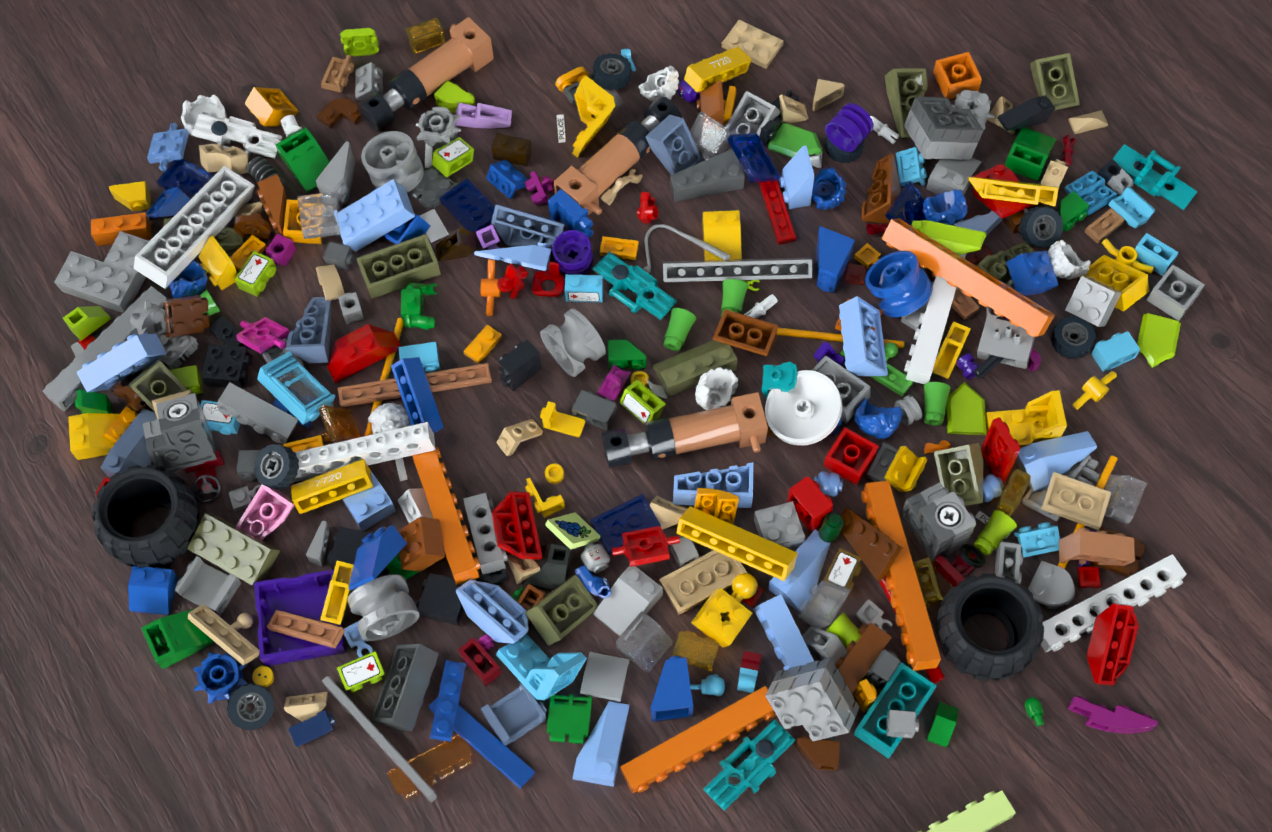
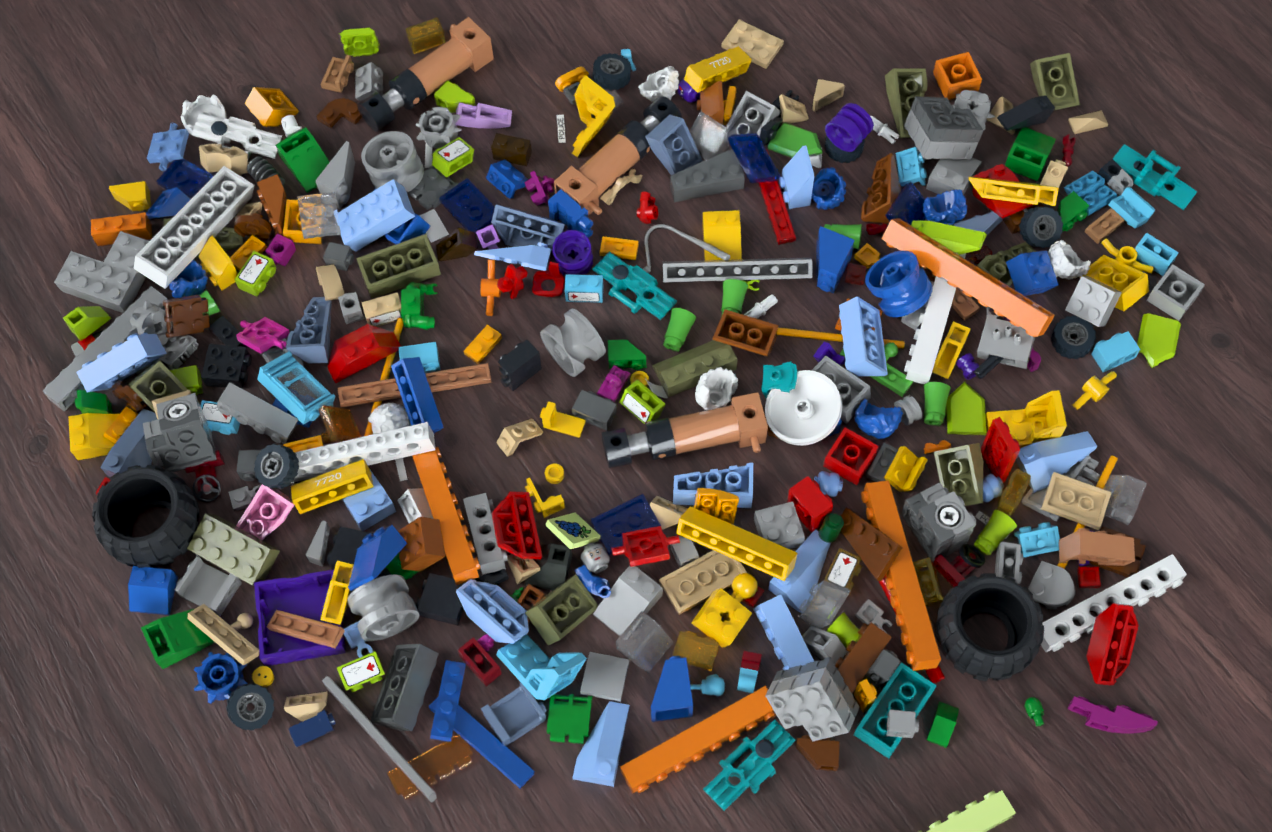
(382, 310): none -> tan brick
(851, 231): none -> bright green plant

